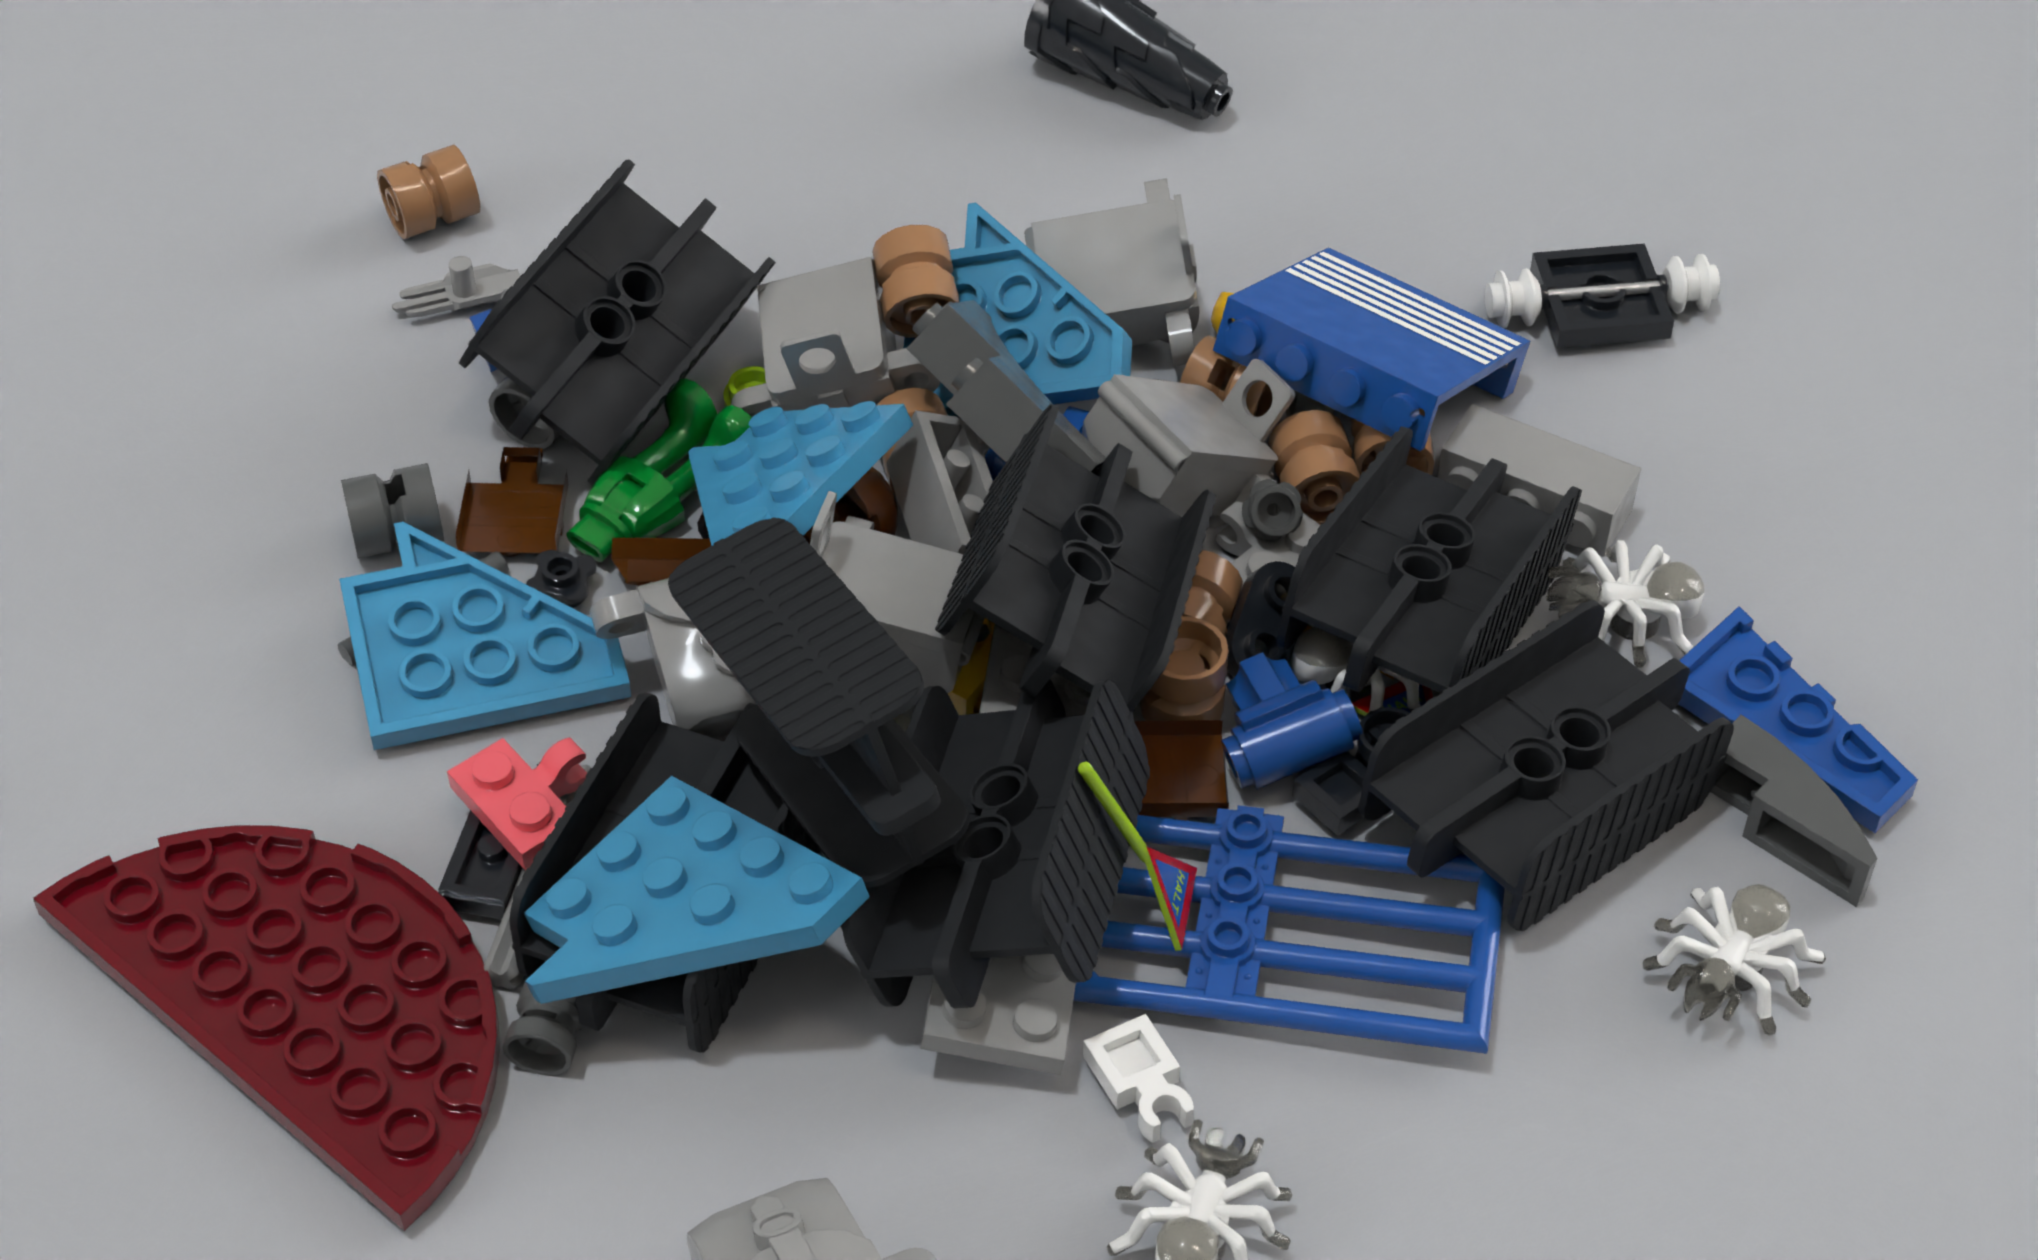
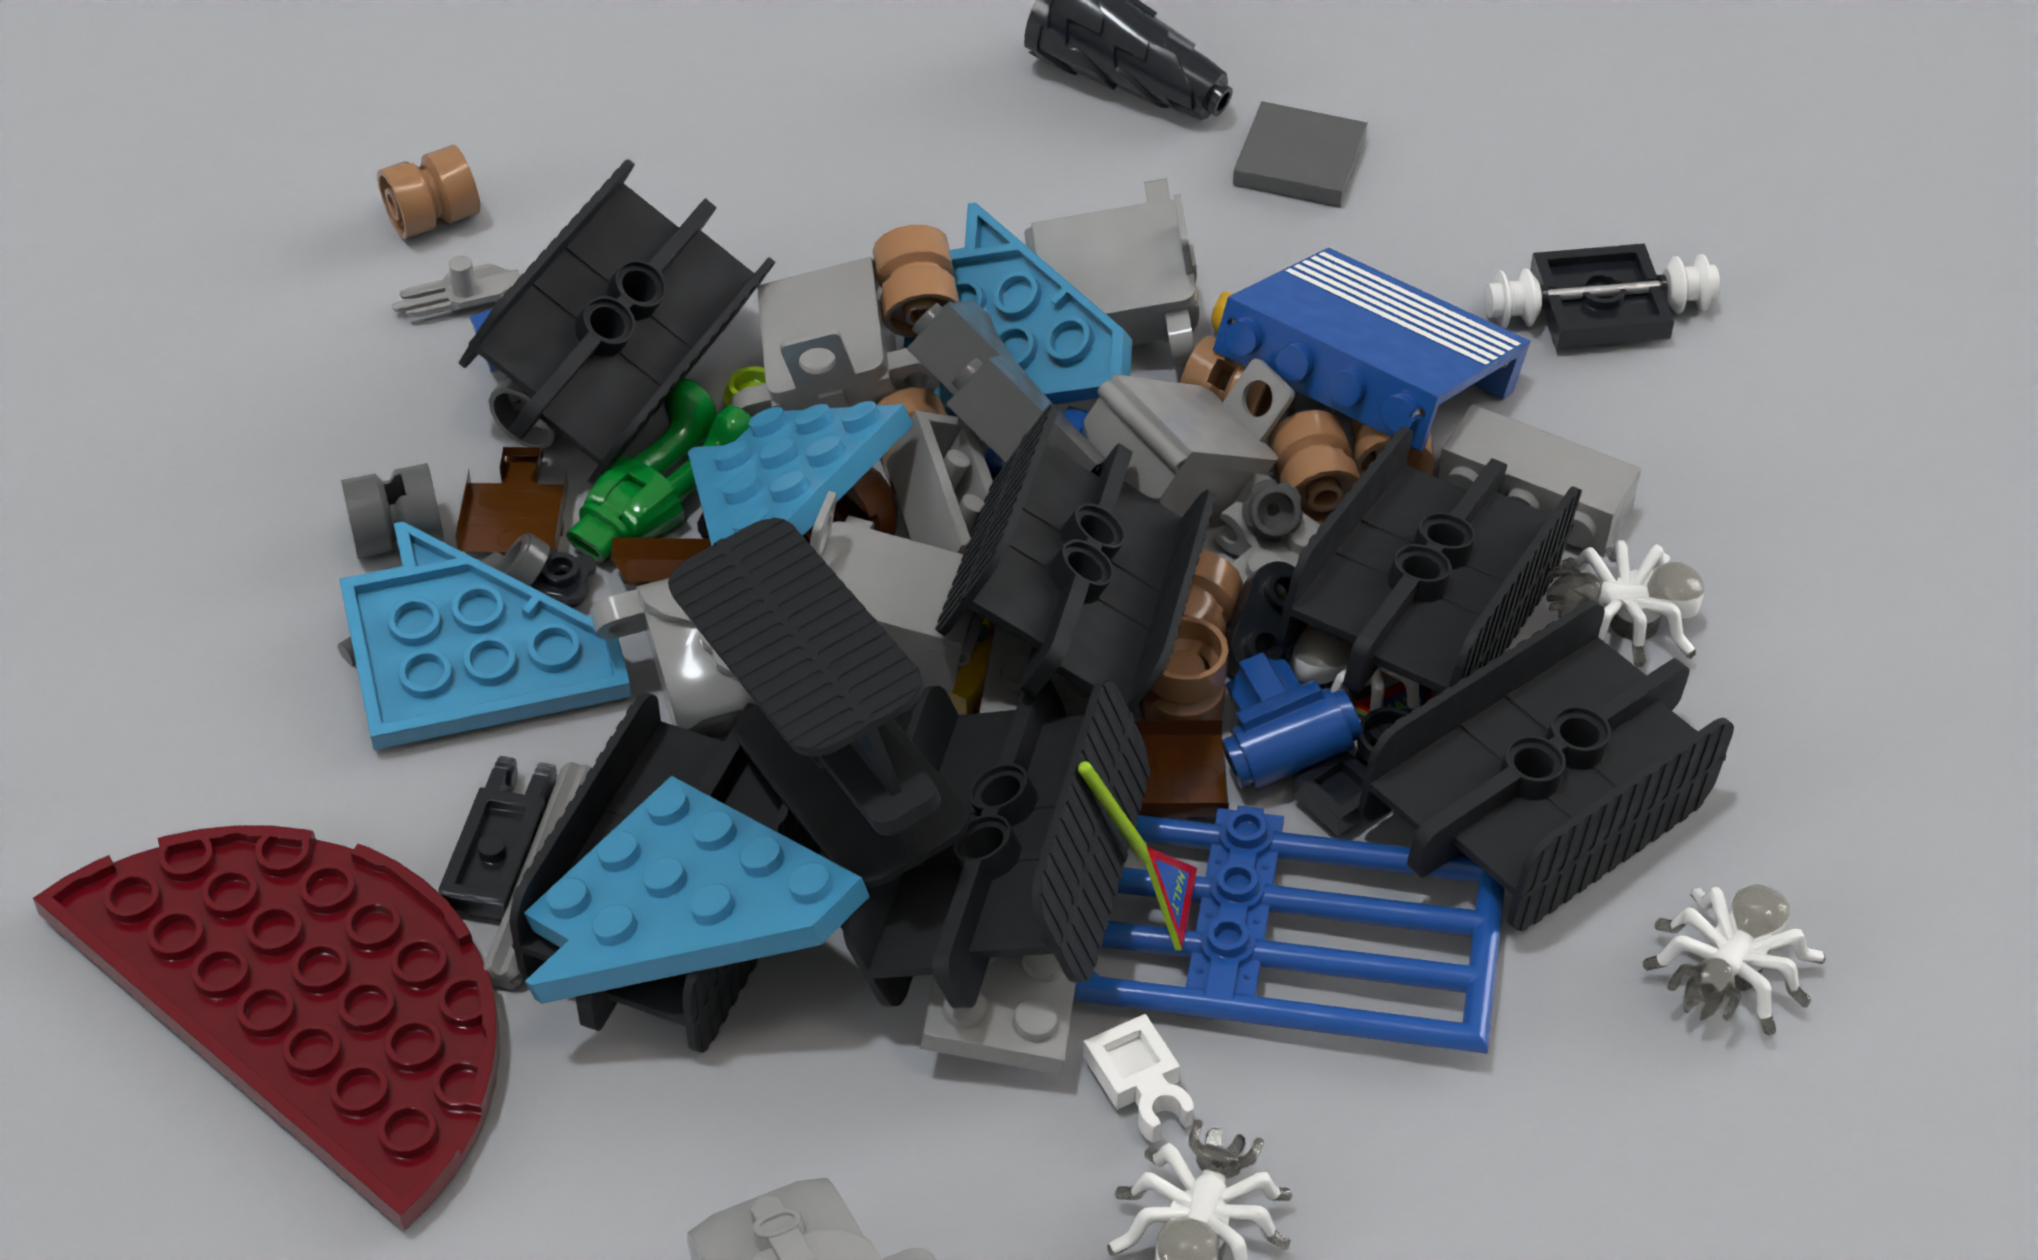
(514, 799): coral plate -> none
(525, 558): none -> dark grey tile
(542, 1035): dark grey wheel -> none
(1300, 153): none -> dark grey tile
(1743, 675): blue wing -> none
(1794, 812): dark grey slope -> none

